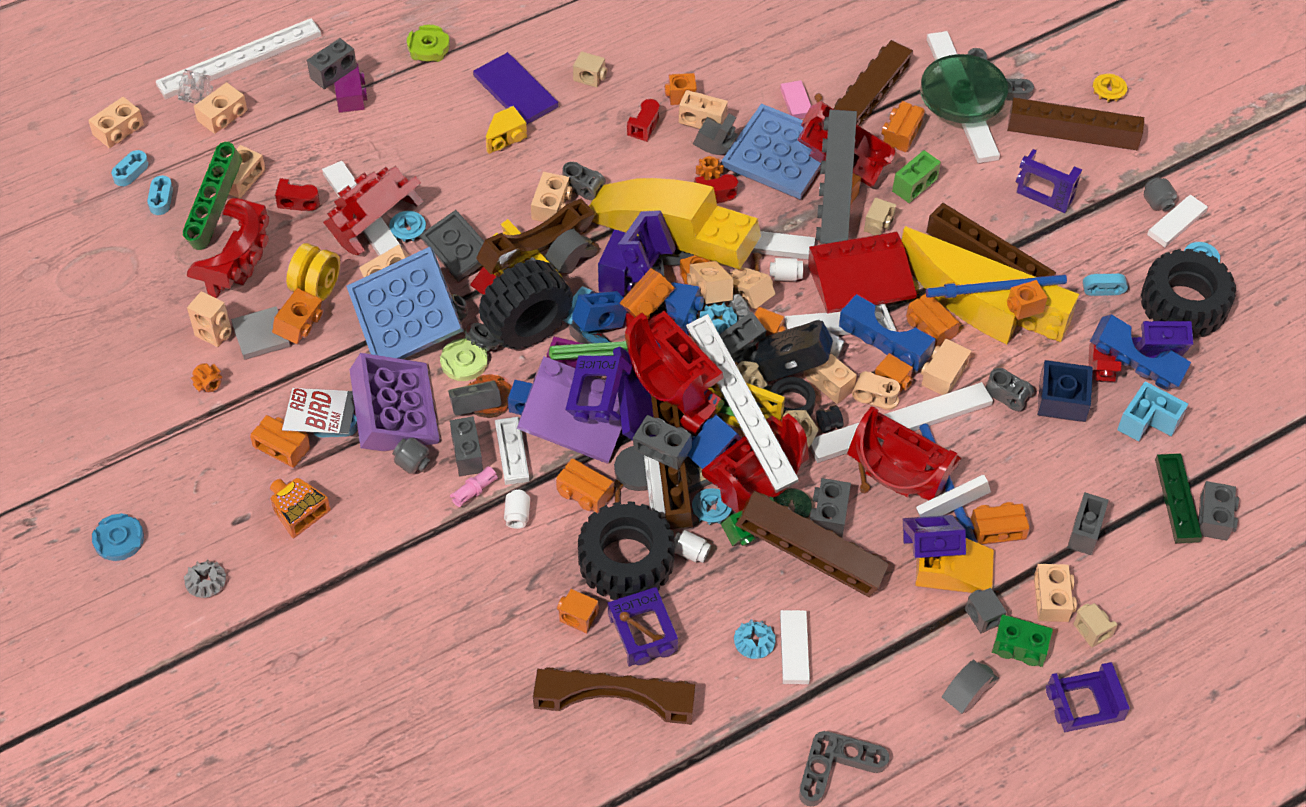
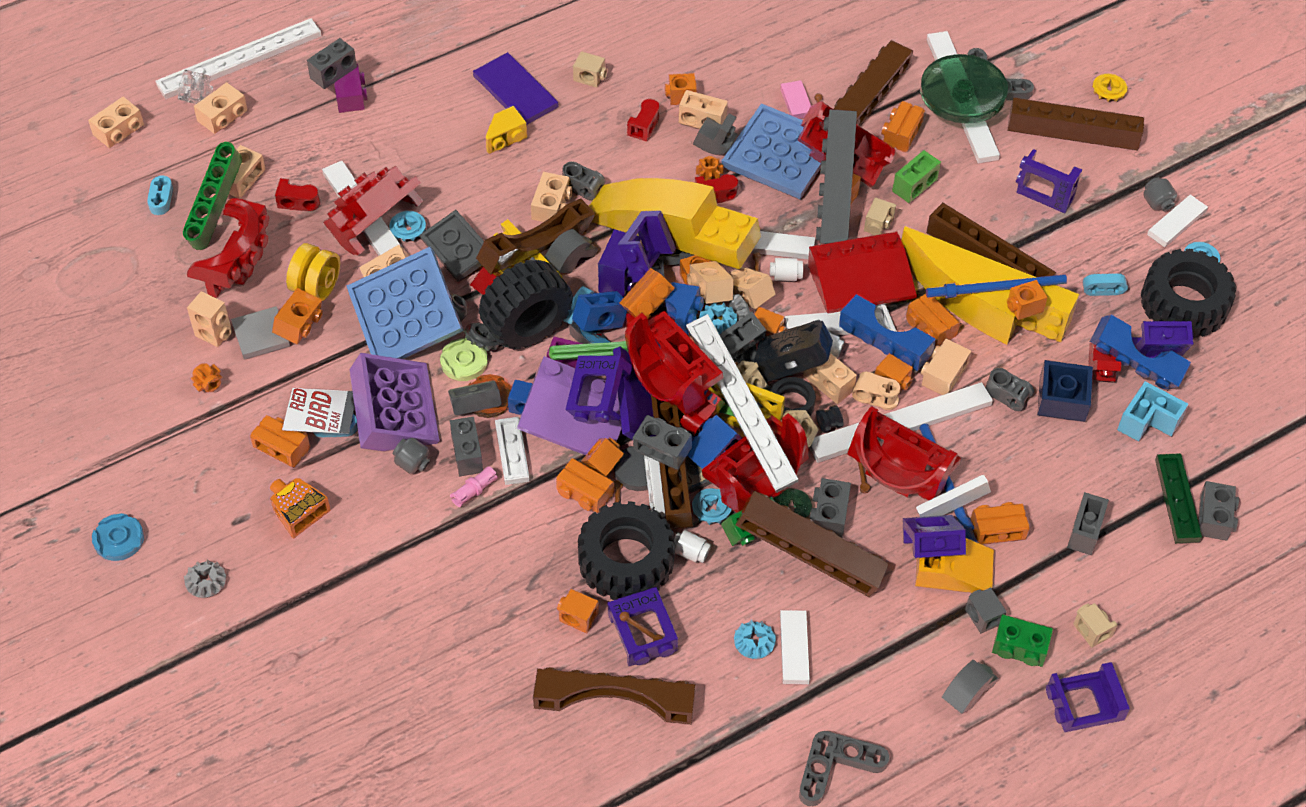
(131, 166): medium azure beam -> none
(422, 51): lime plate -> none
(517, 509): white brick -> none
(603, 456): none -> orange brick
(1050, 592): light nougat brick -> none

